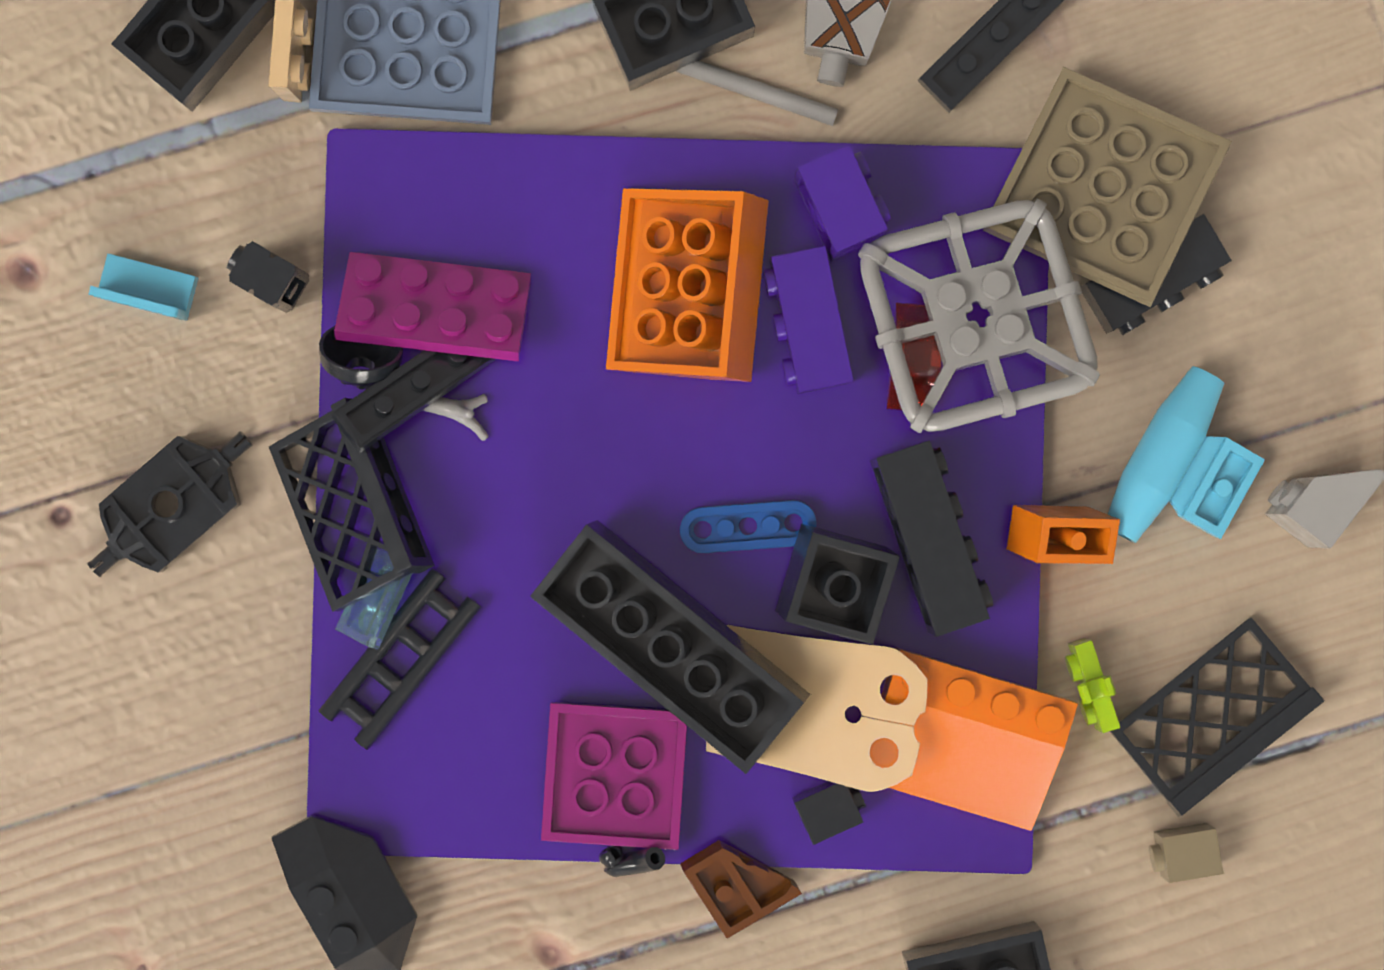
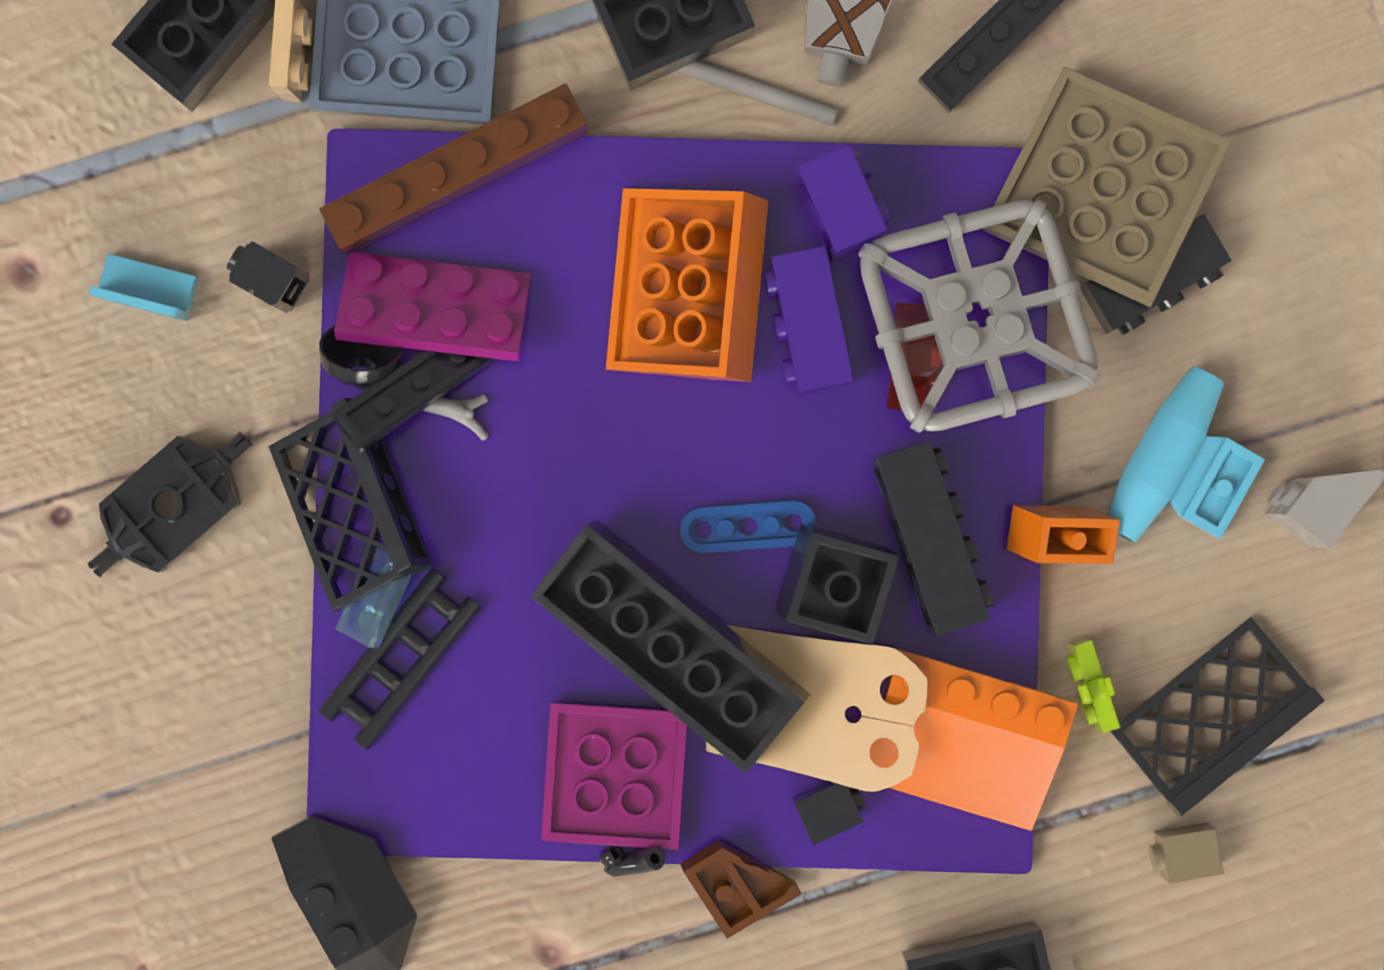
(455, 169): none -> reddish brown brick

